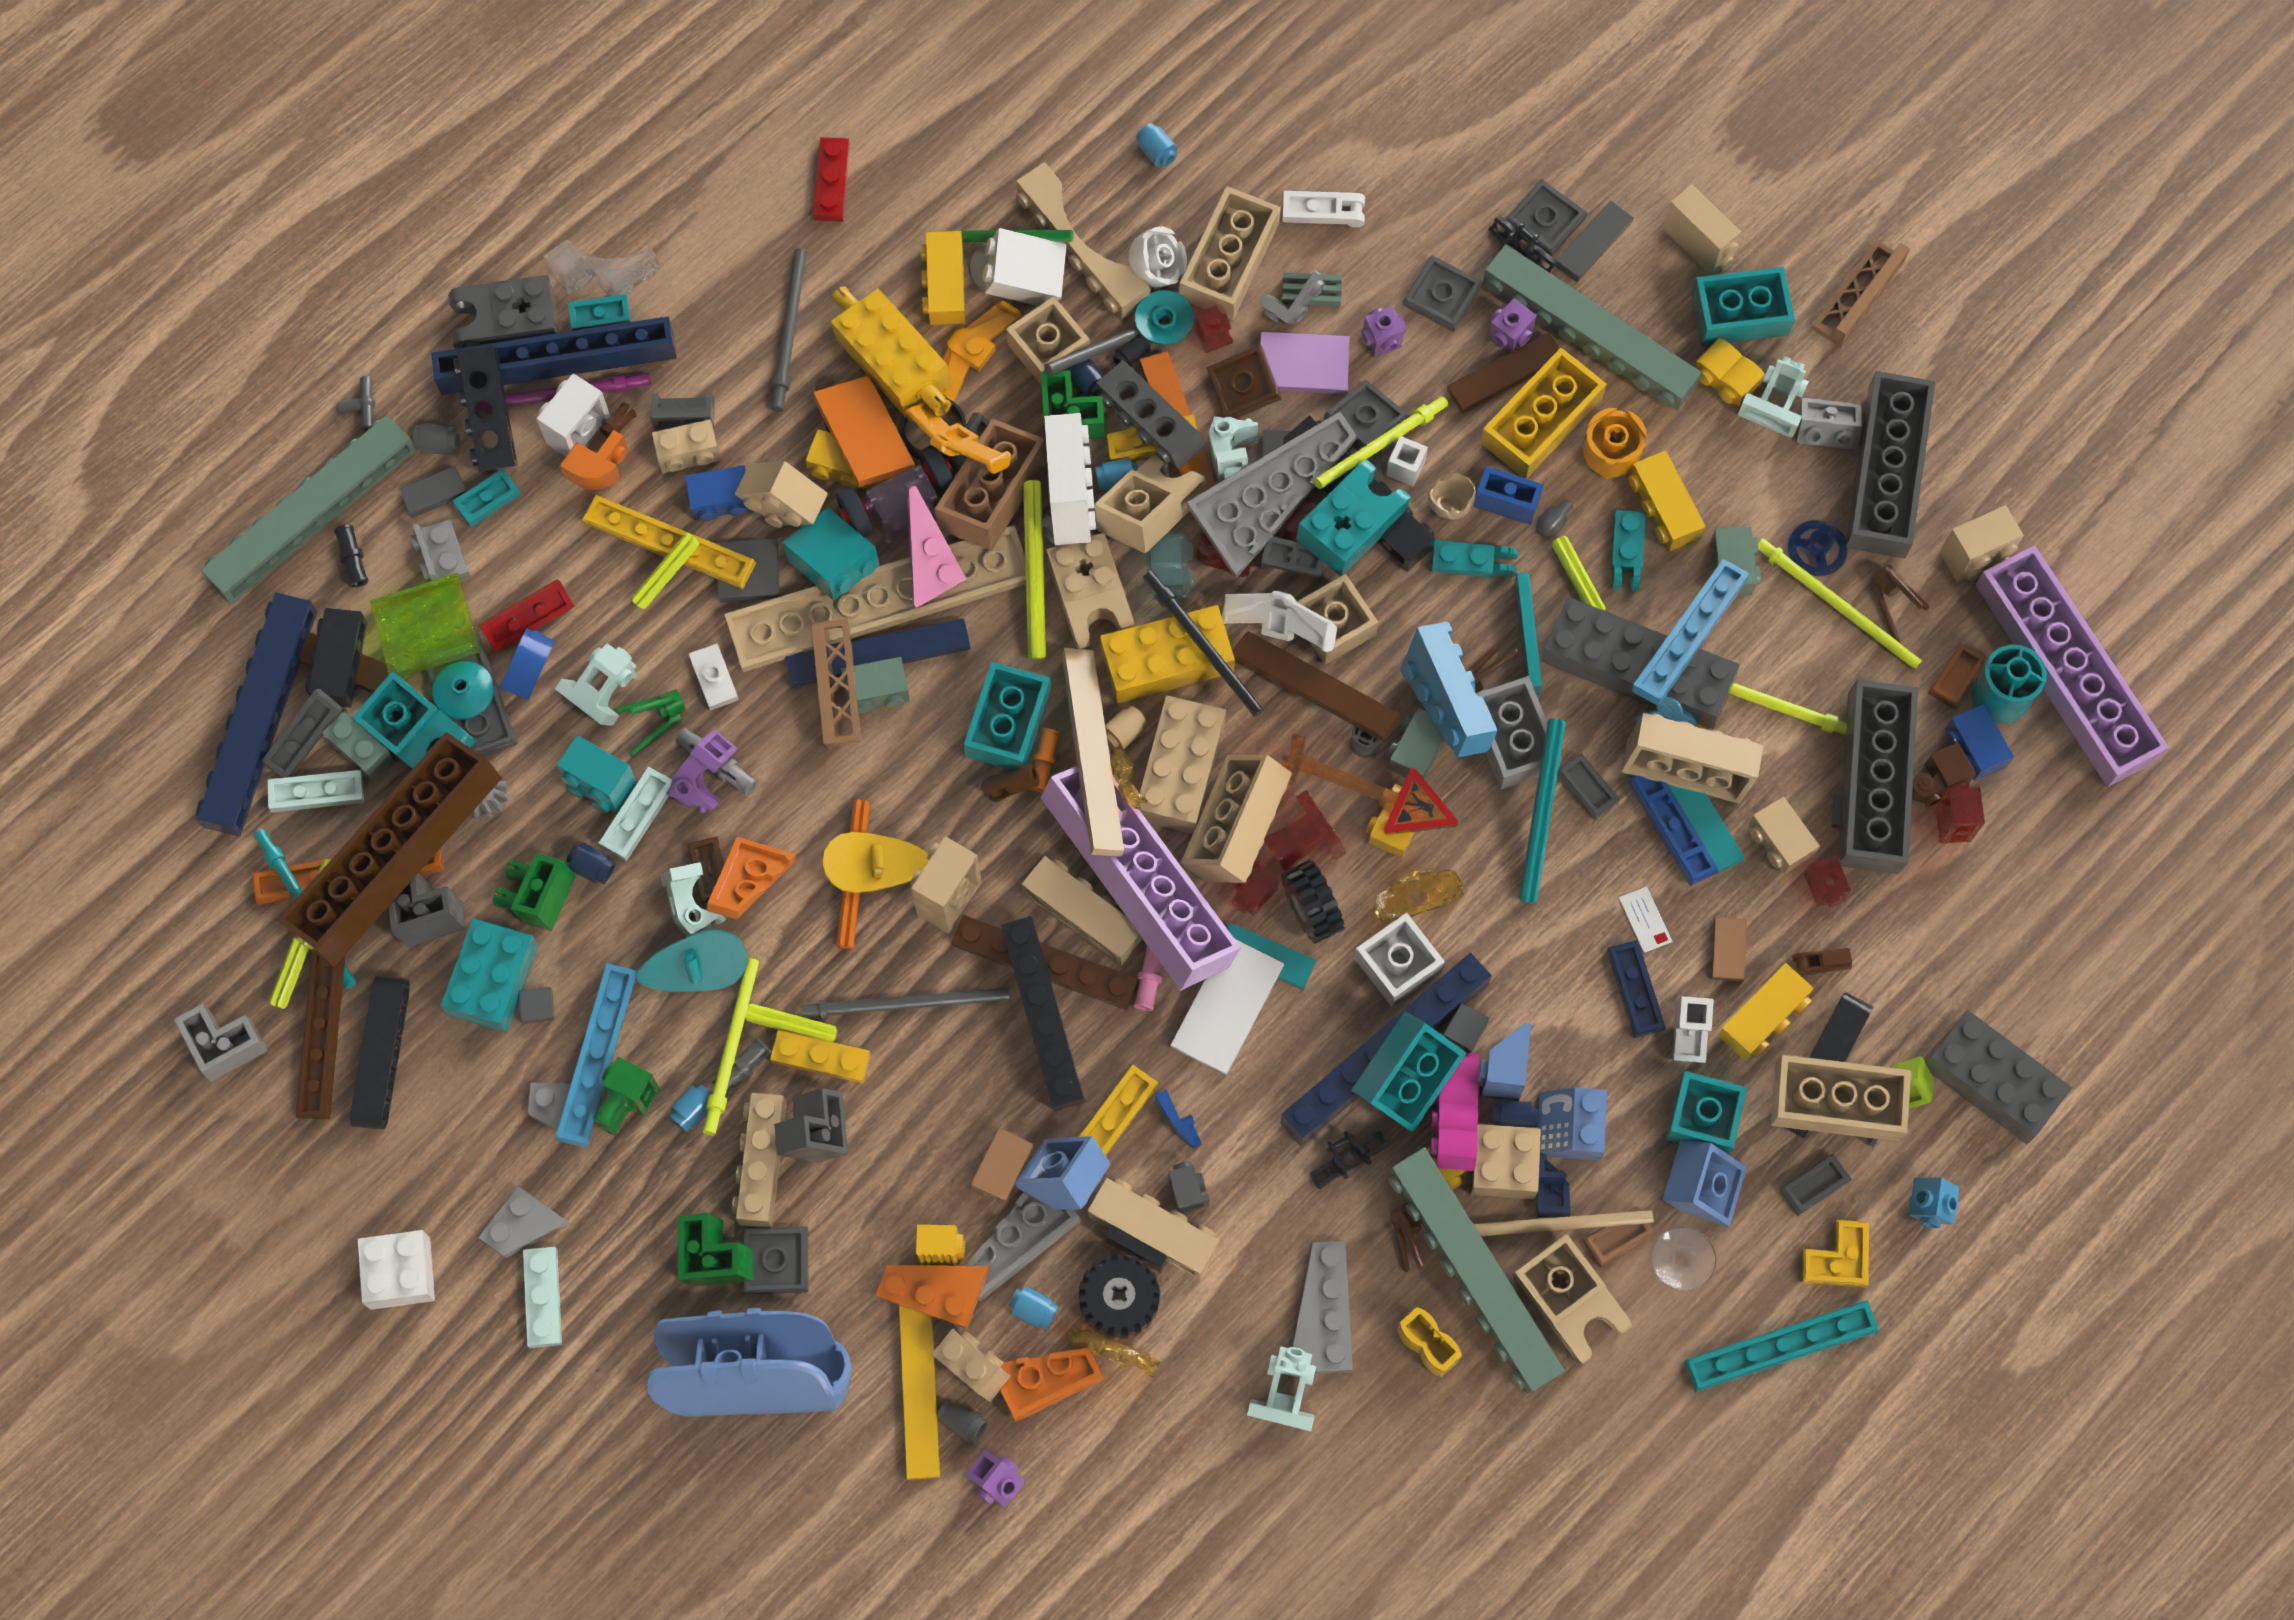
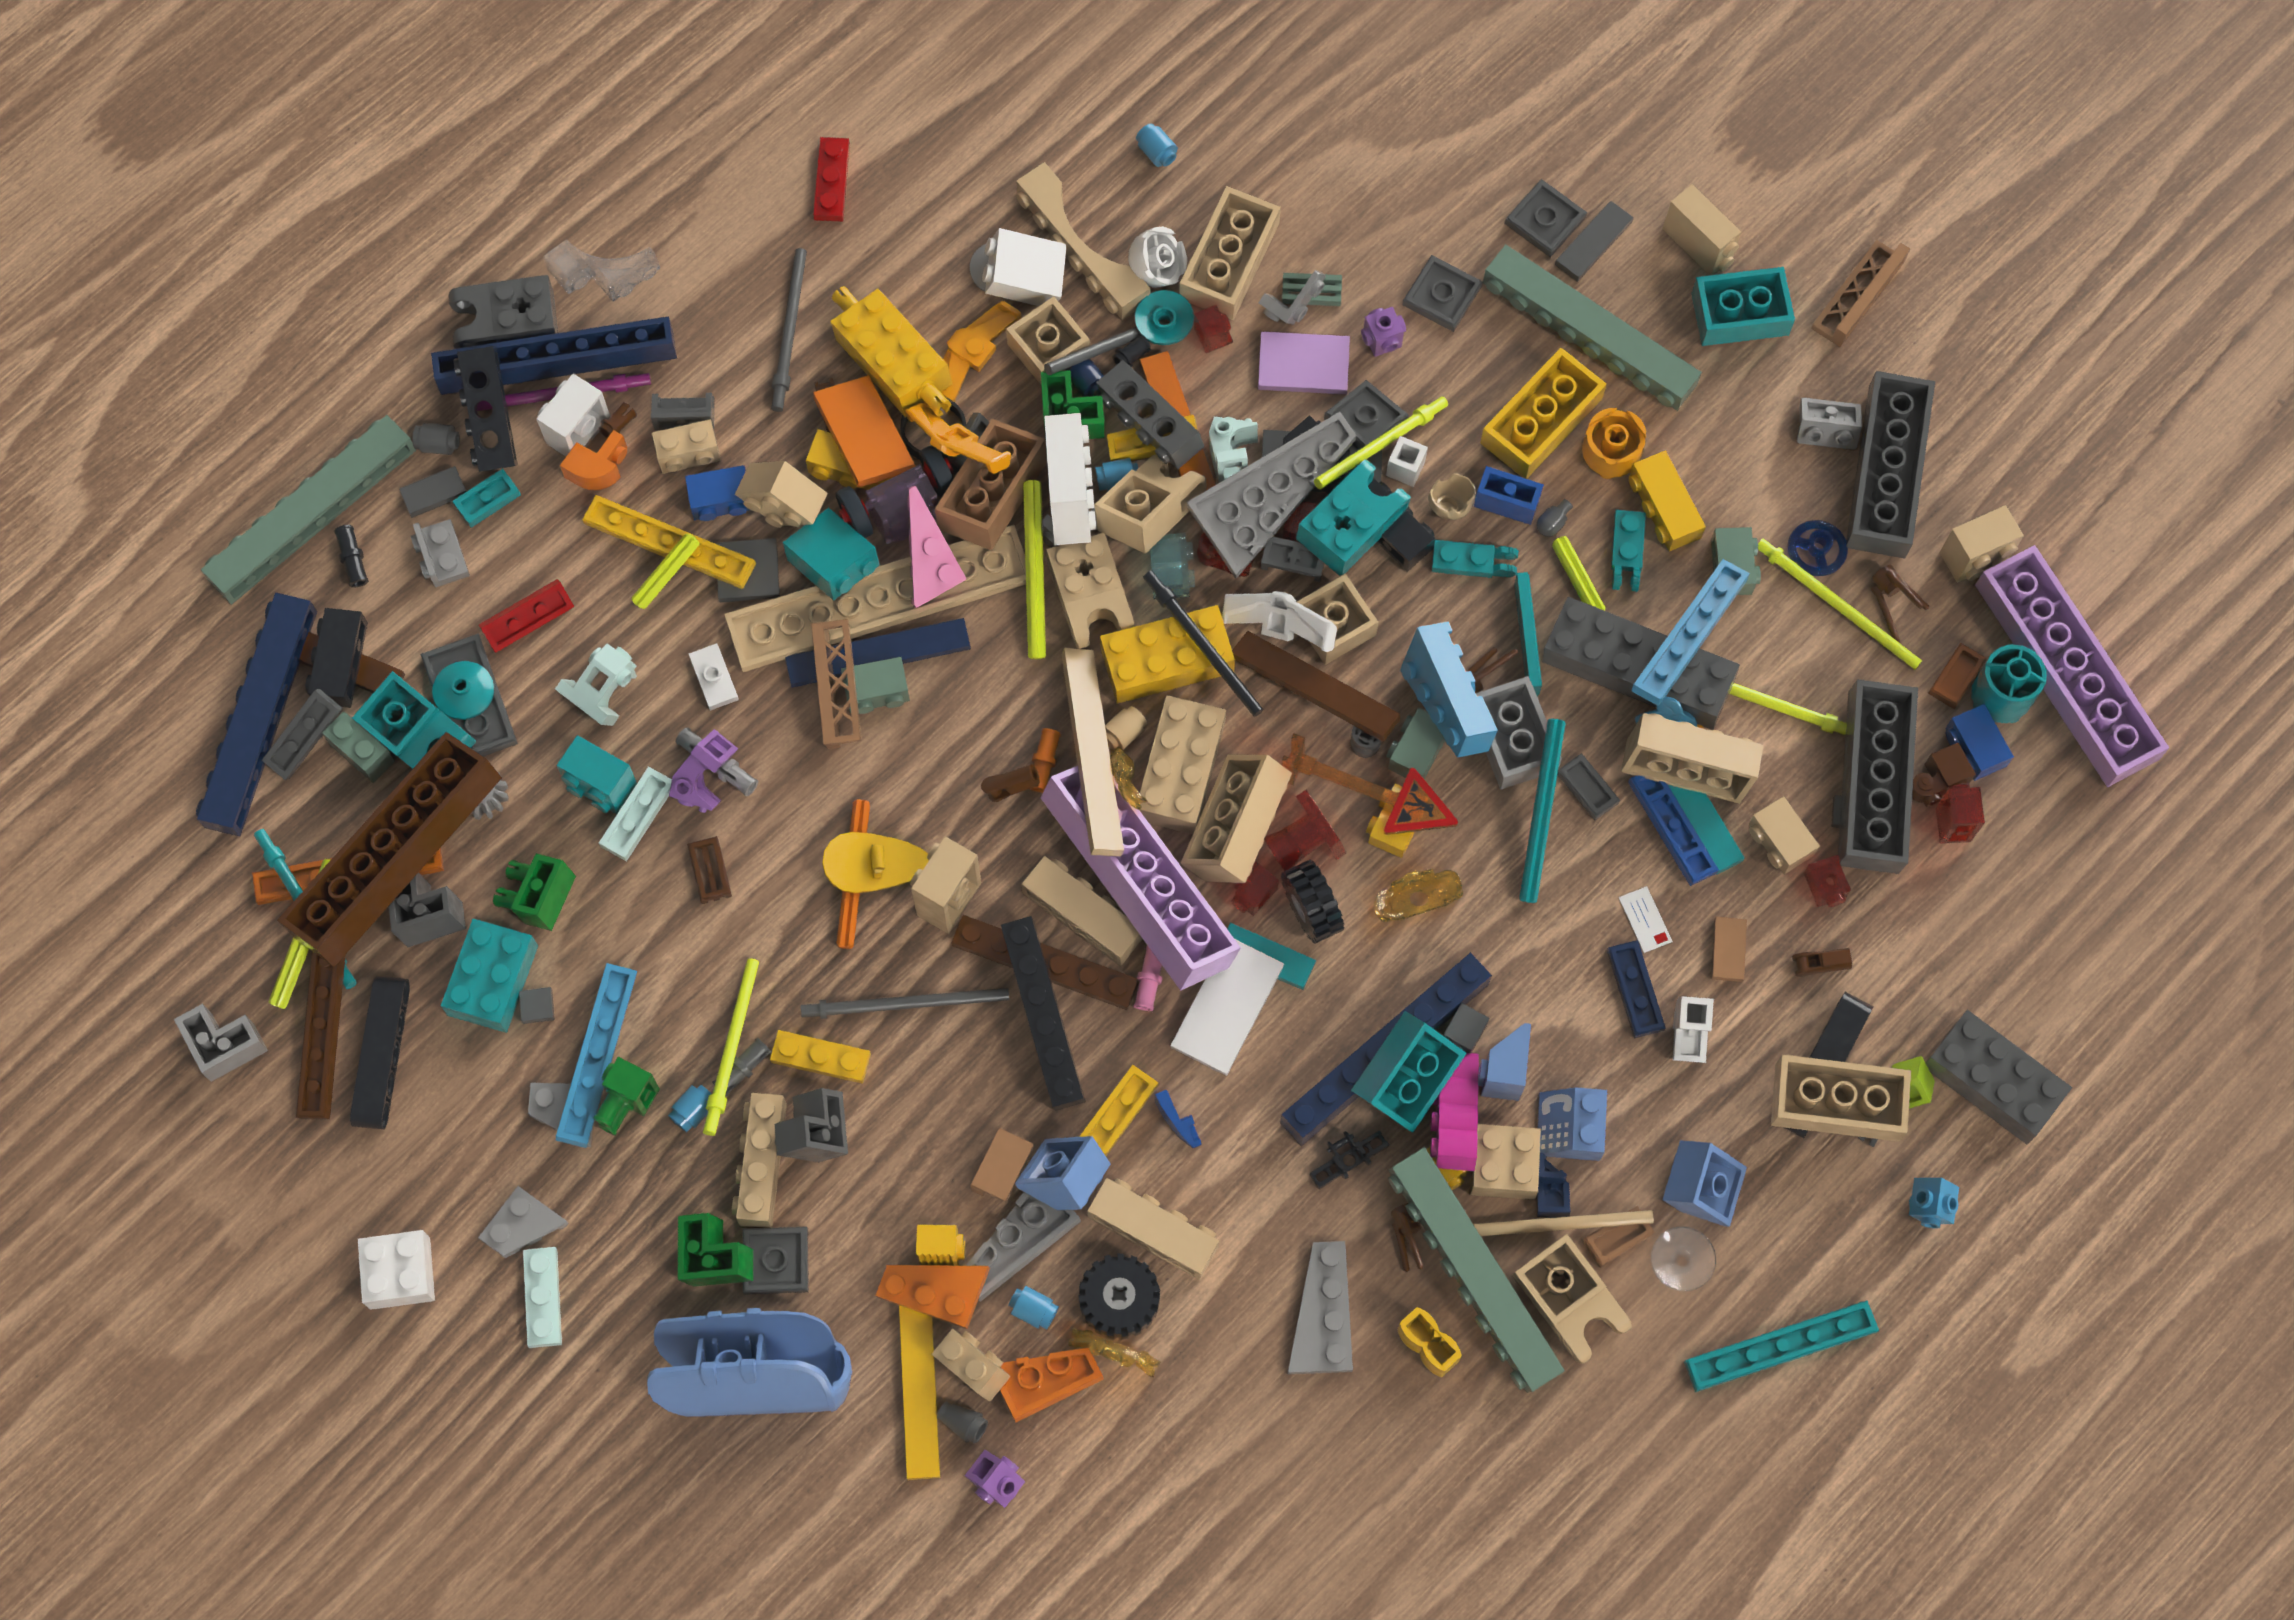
(315, 791): light aqua plate -> none
(364, 404): dark grey piece -> none
(425, 626): clear neon green plate -> none
(527, 664): blue brick -> none
(590, 863): dark blue brick -> none
(599, 312): teal plate -> none
(668, 705): green plant -> none
(679, 887): light aqua tile -> none
(696, 963): teal shield -> none
(746, 876): orange wing -> none
(790, 1023): neon yellow axle -> none
(944, 278): yellow brick -> none
(1007, 717): teal brick -> none
(1052, 235): green bar -> none
(1136, 1248): black tile -> none
(1187, 1188): dark grey brick -> none
(1244, 382): reddish brown tile -> none
(1283, 1407): light aqua tile -> none
(1323, 208): white plate -> none
(1399, 960): white brick -> none
(1502, 373): reddish brown tile -> none
(1512, 325): medium lavender brick -> none
(1515, 1114): dark blue brick -> none
(1519, 234): black piece -> none
(1706, 1111): teal brick -> none
(1729, 372): yellow brick -> none
(1766, 1013): yellow brick -> none
(1785, 378): light aqua tile -> none
(1815, 1184): dark grey tile -> none
(1845, 1264): yellow tile -> none

